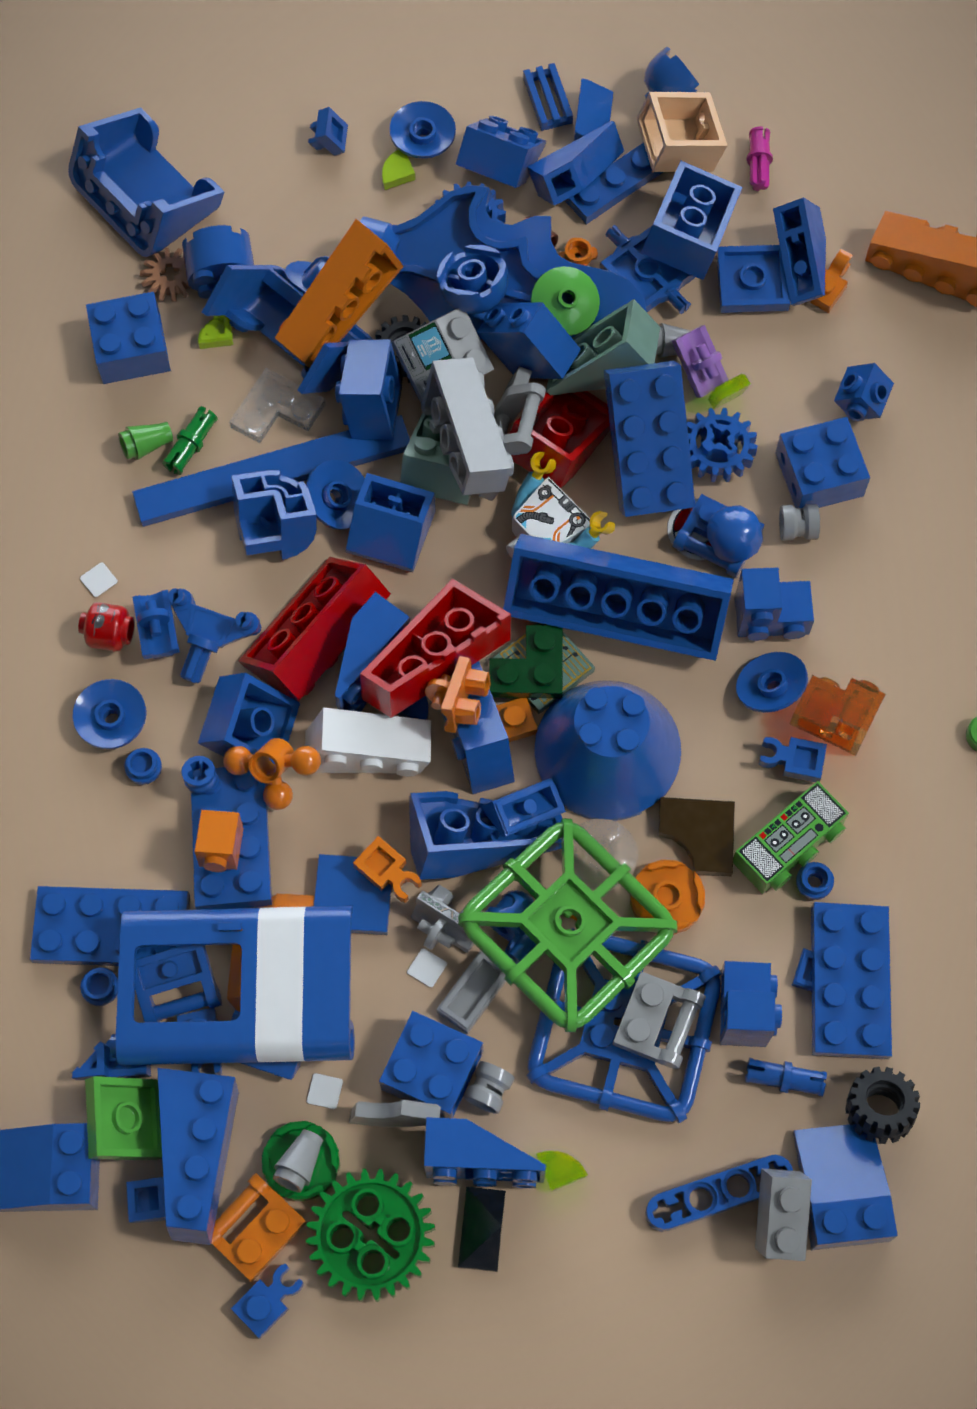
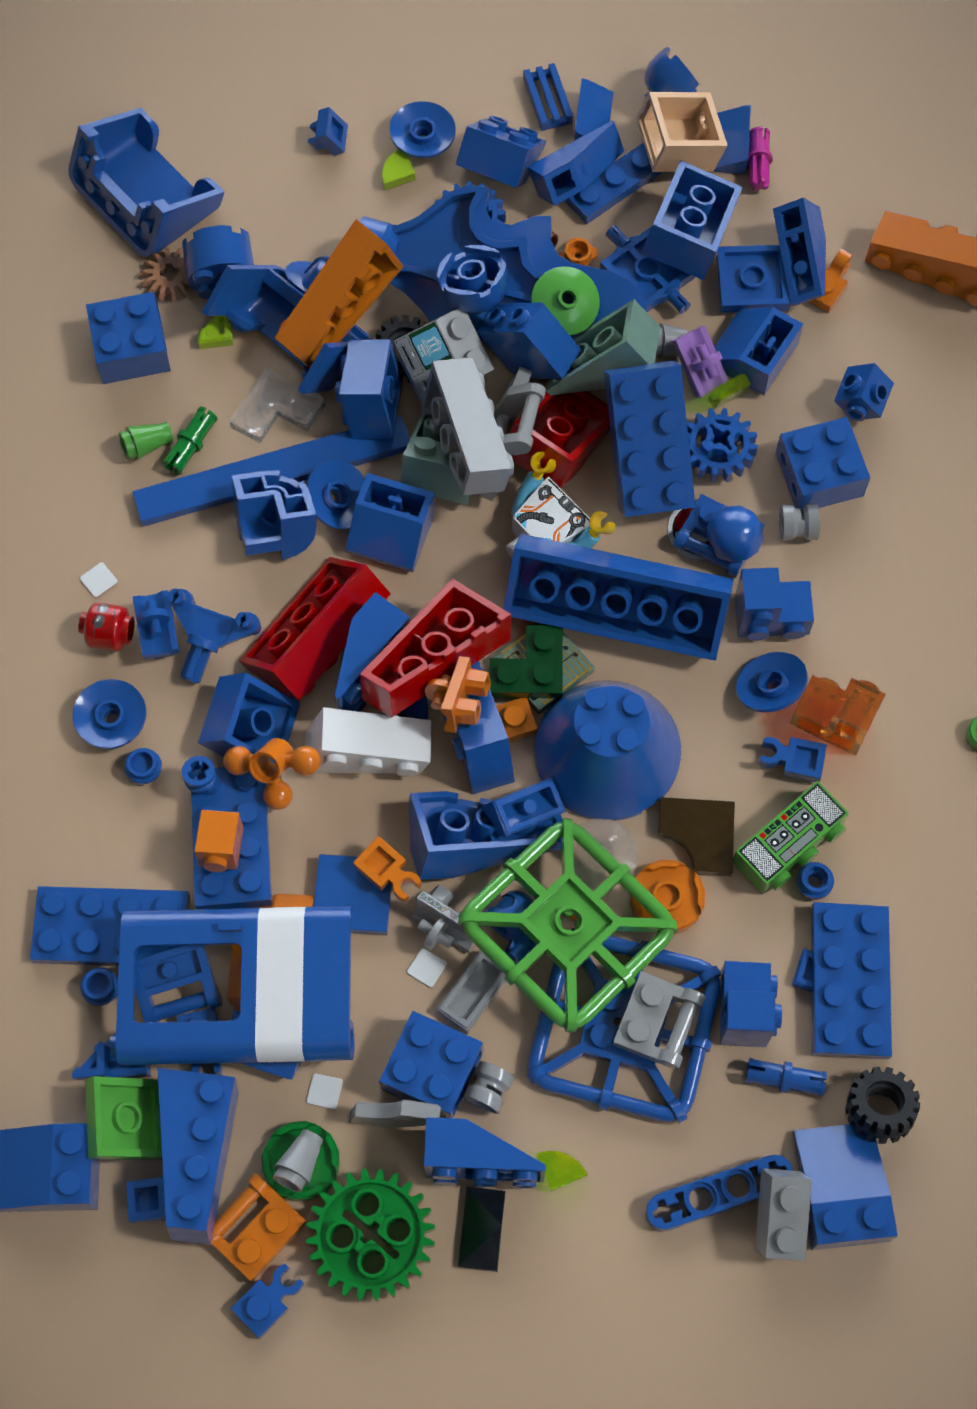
(736, 130): none -> blue slope
(758, 345): none -> blue slope

